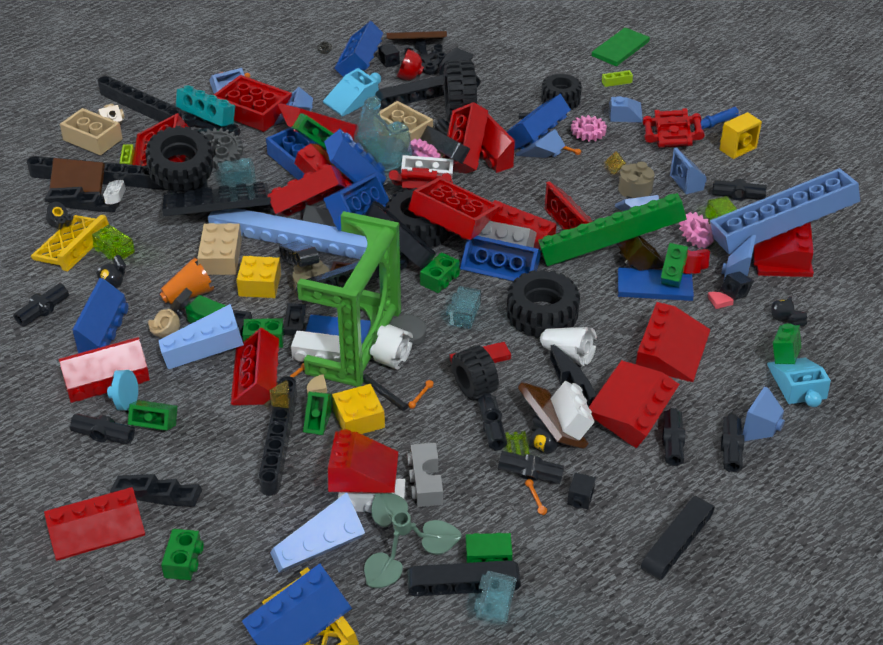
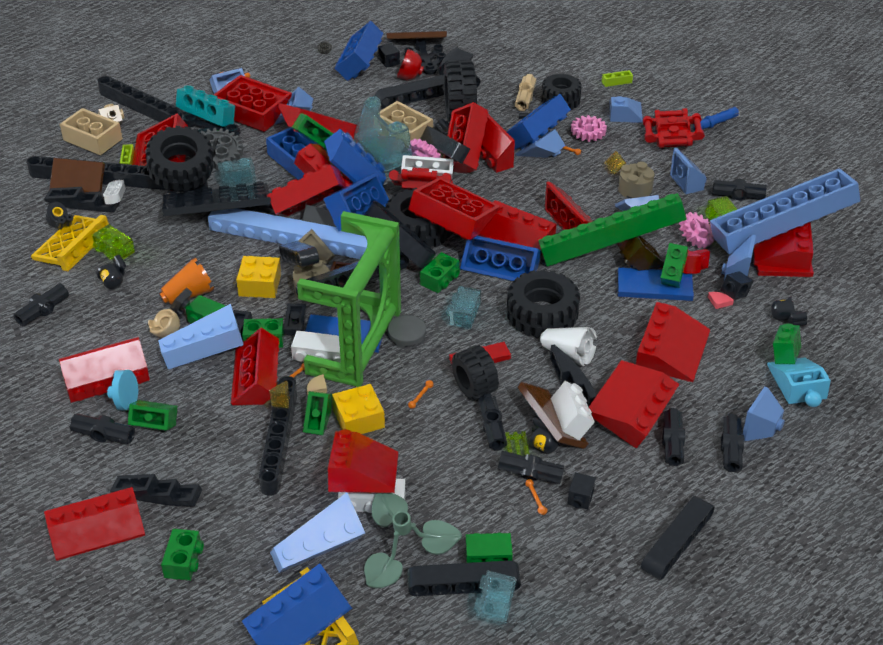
(100, 317): blue slope -> none
(220, 248): tan brick -> none
(324, 252): none -> dark tan tile
(352, 91): medium azure slope -> none
(385, 393): black bar -> none
(391, 346): white brick -> none
(426, 488): light grey arch -> none
(509, 233): light grey arch -> none
(525, 92): none -> tan piece
(620, 46): green tile -> none
(740, 135): yellow brick -> none

